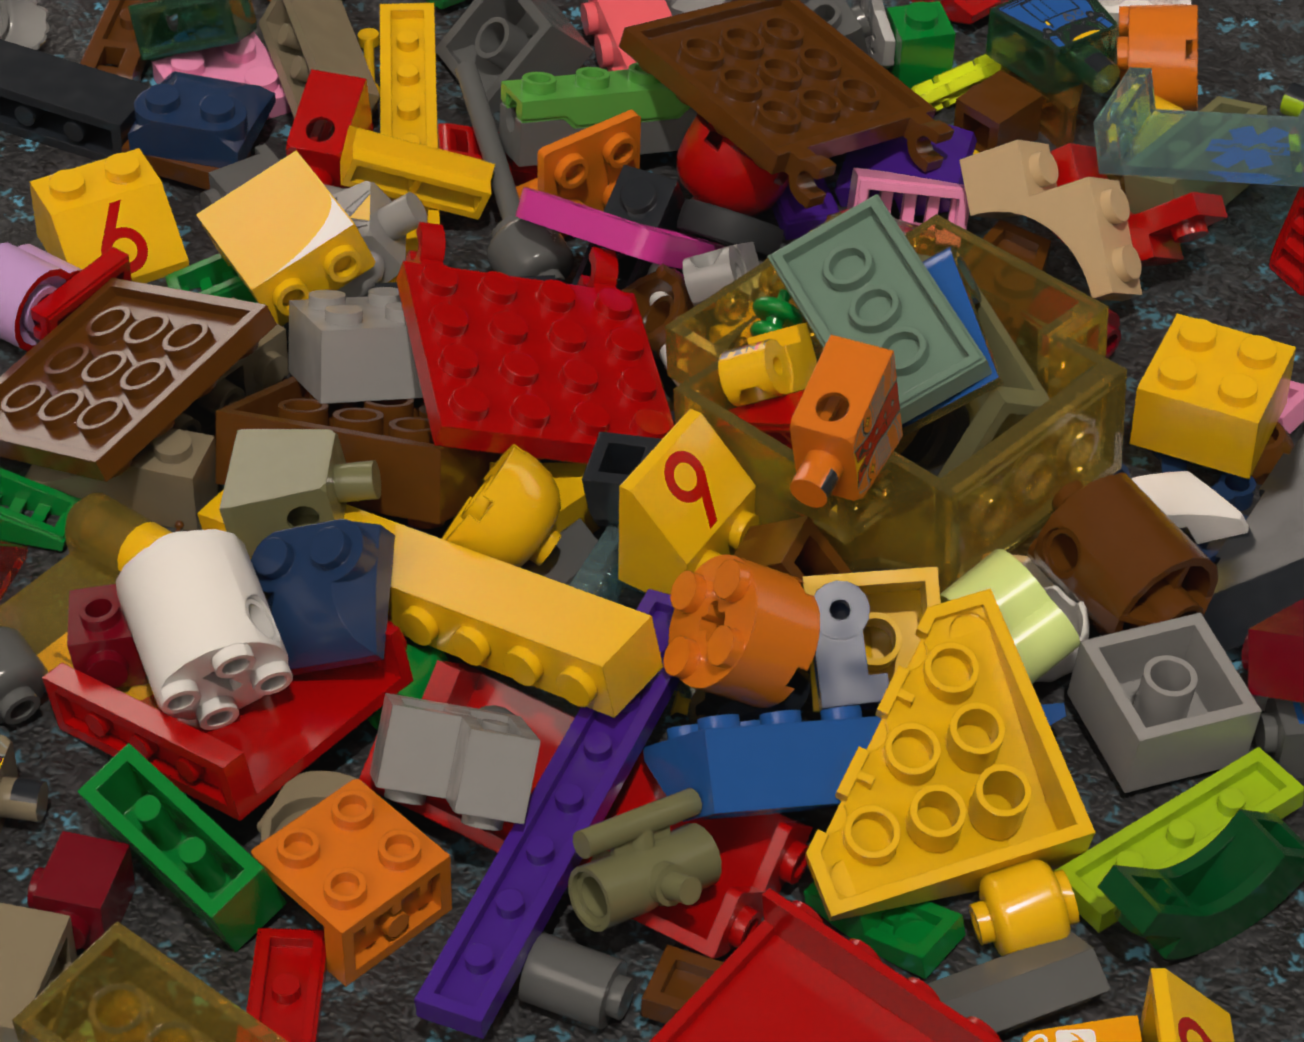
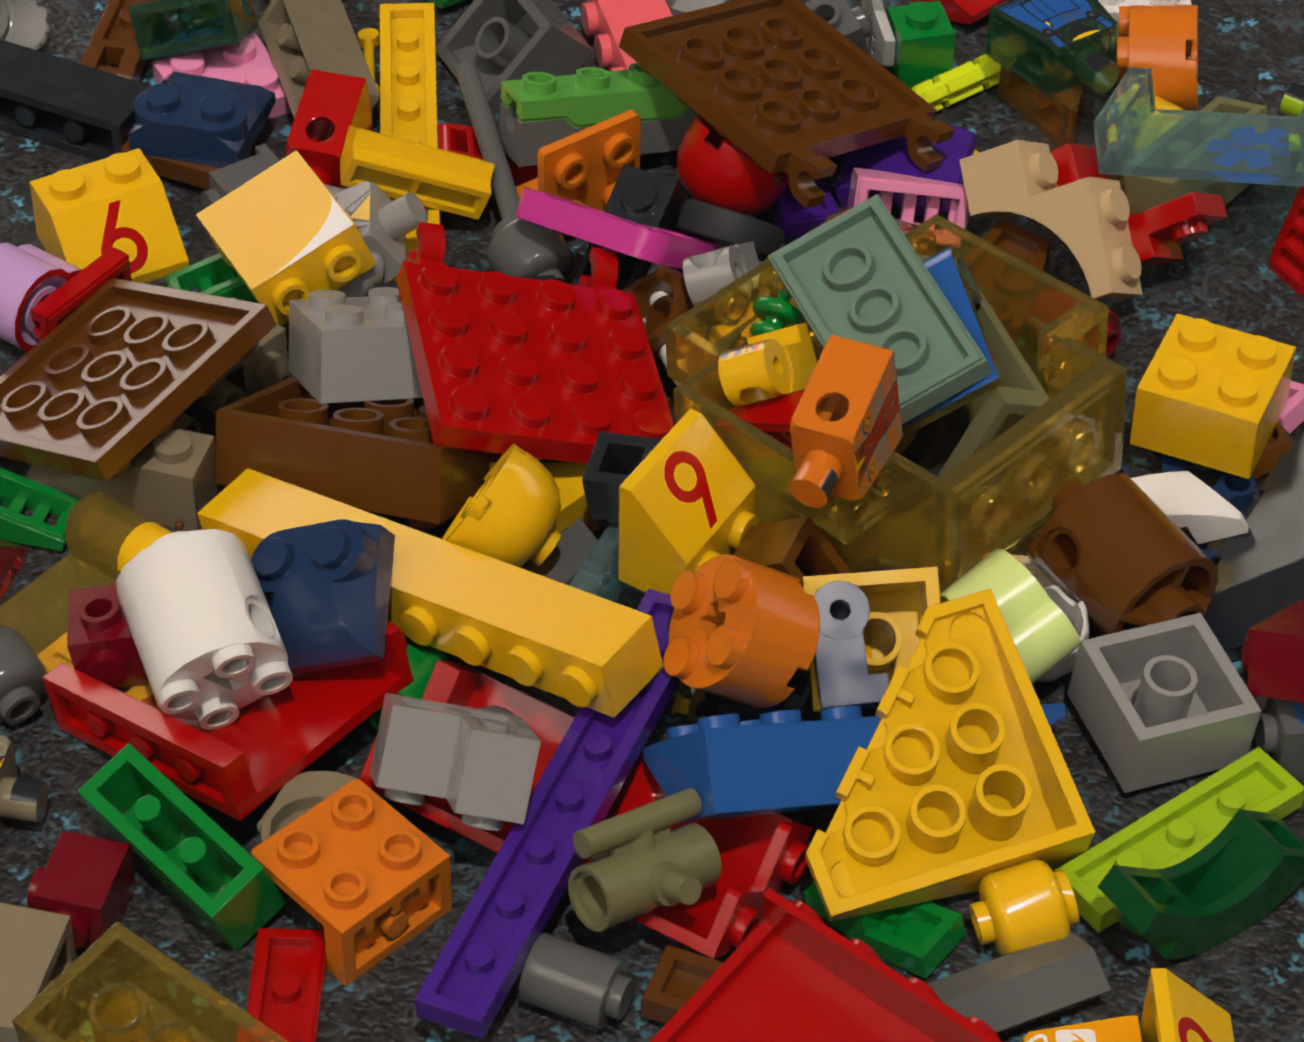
(290, 482): olive torso -> none
(1000, 111): reddish brown brick -> none

